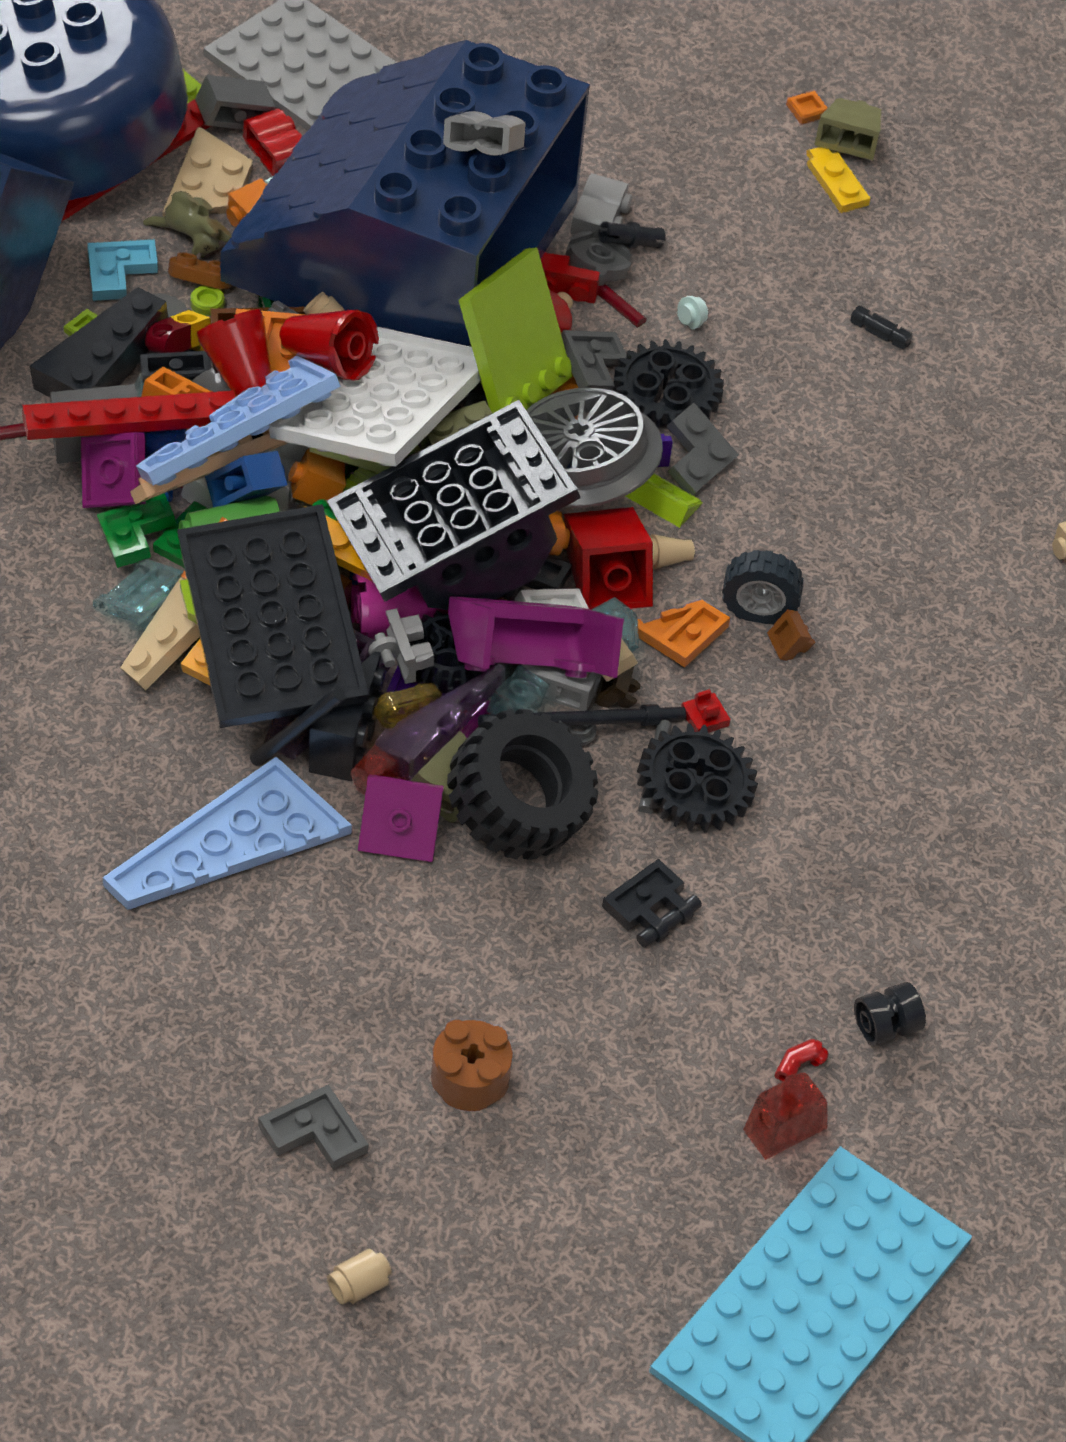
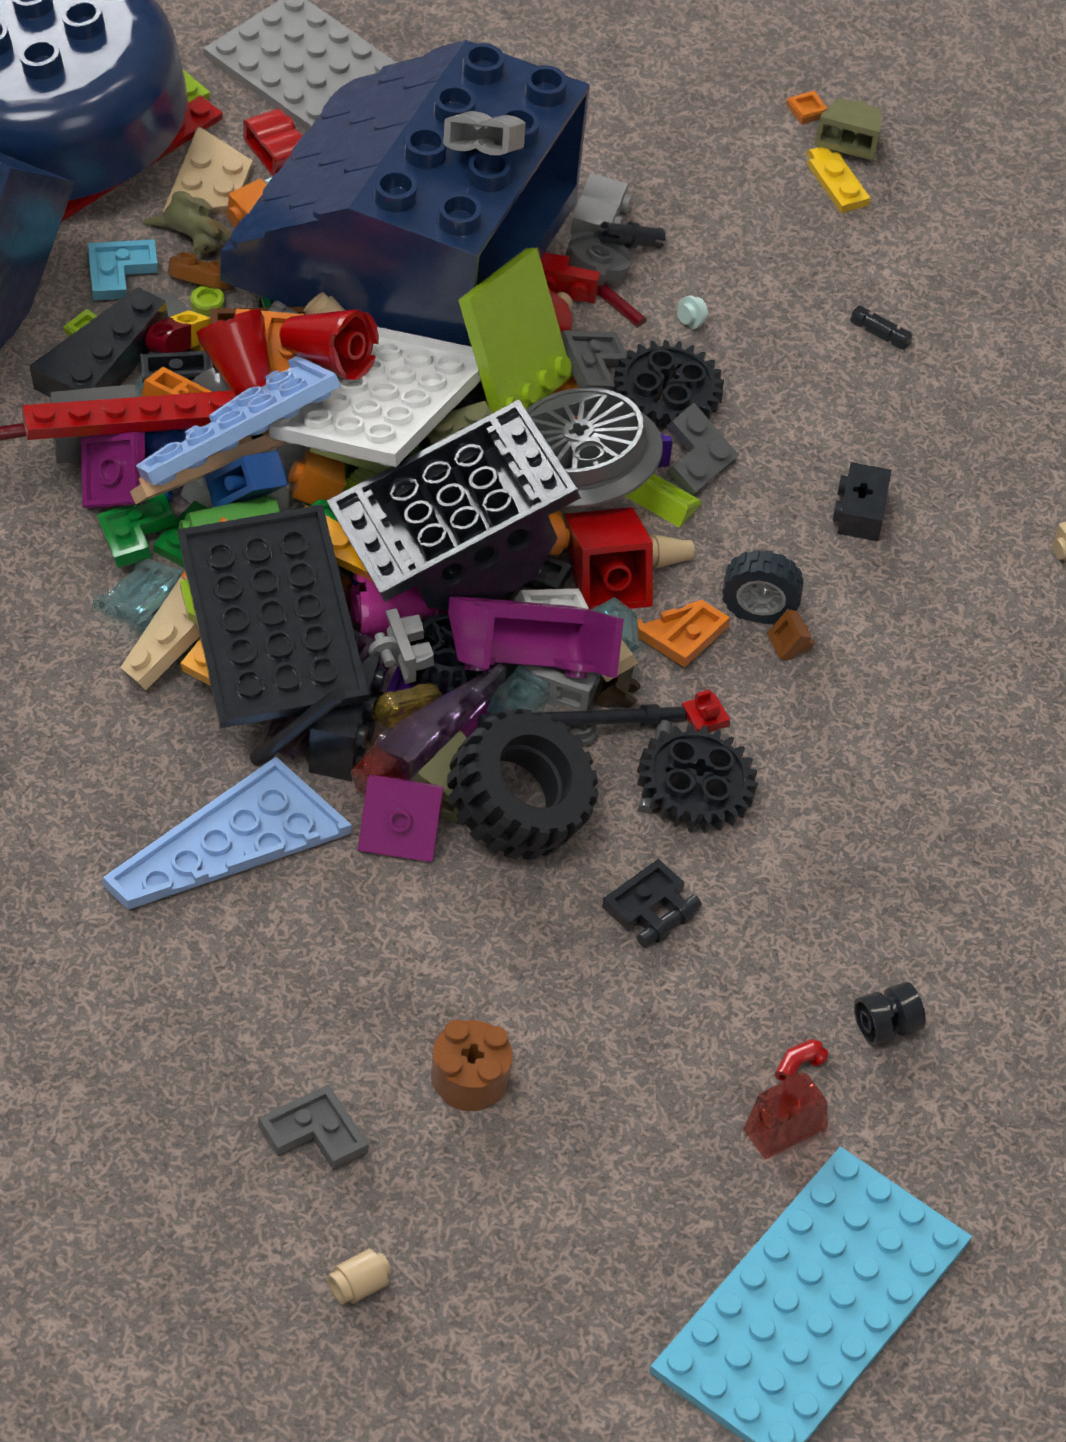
(232, 100): dark grey brick -> none
(863, 502): none -> black brick

